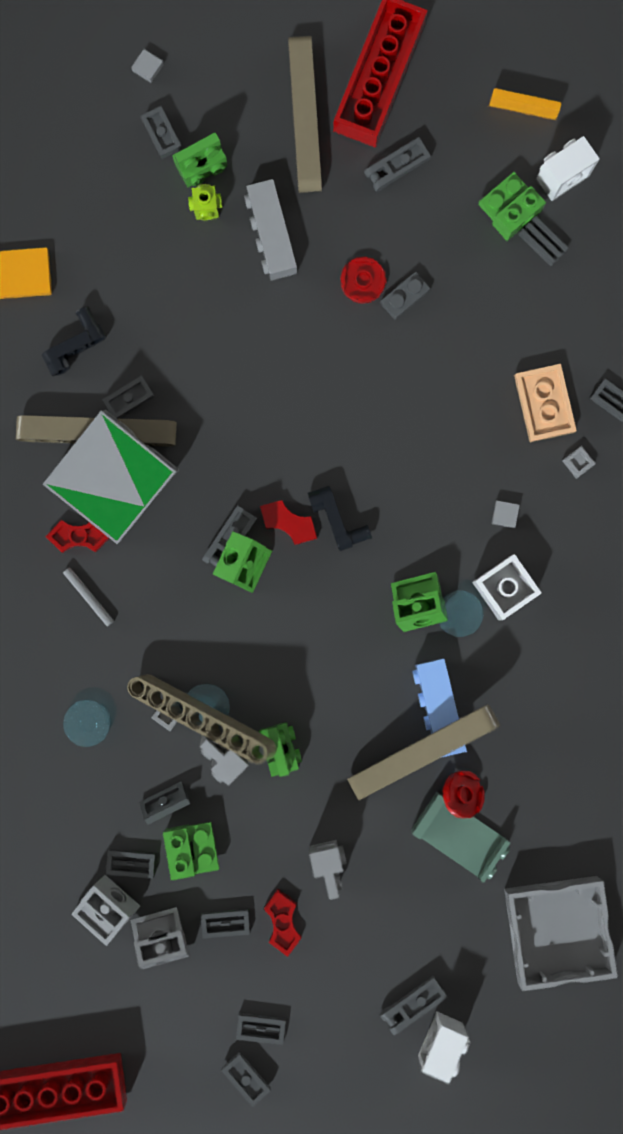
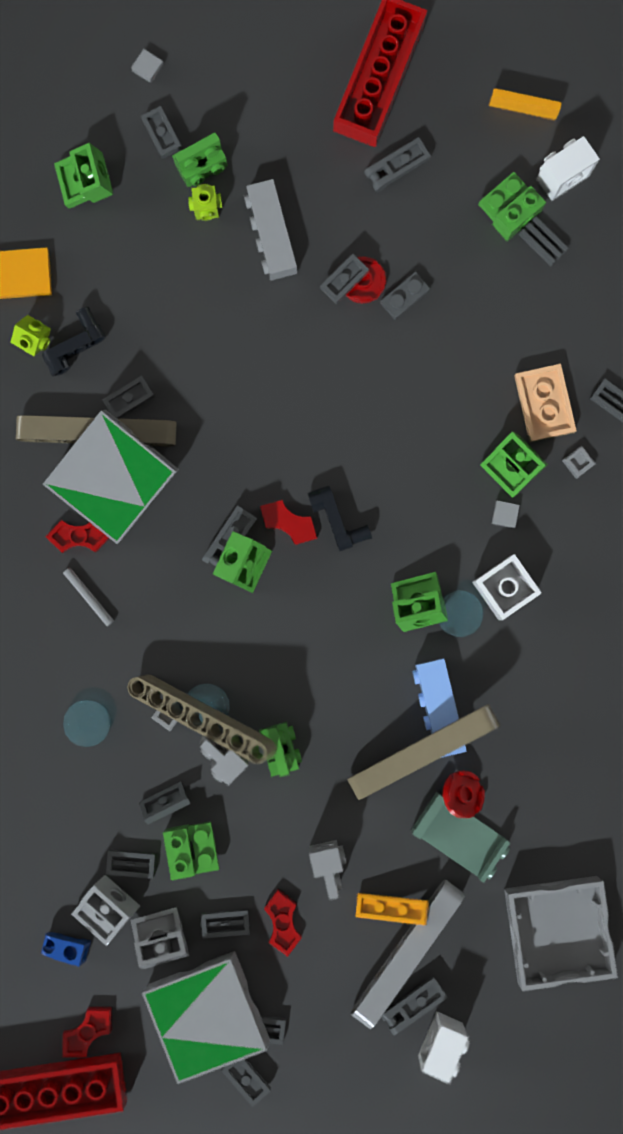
(31, 335): none -> lime brick
(66, 948): none -> blue leg
(83, 176): none -> bright green brick
(96, 1023): none -> red tile
(206, 1017): none -> light grey tile
(305, 114): dark tan beam -> none
(344, 279): none -> dark grey plate
(392, 908): none -> light orange tile
(407, 956): none -> light grey beam
(522, 456): none -> bright green brick

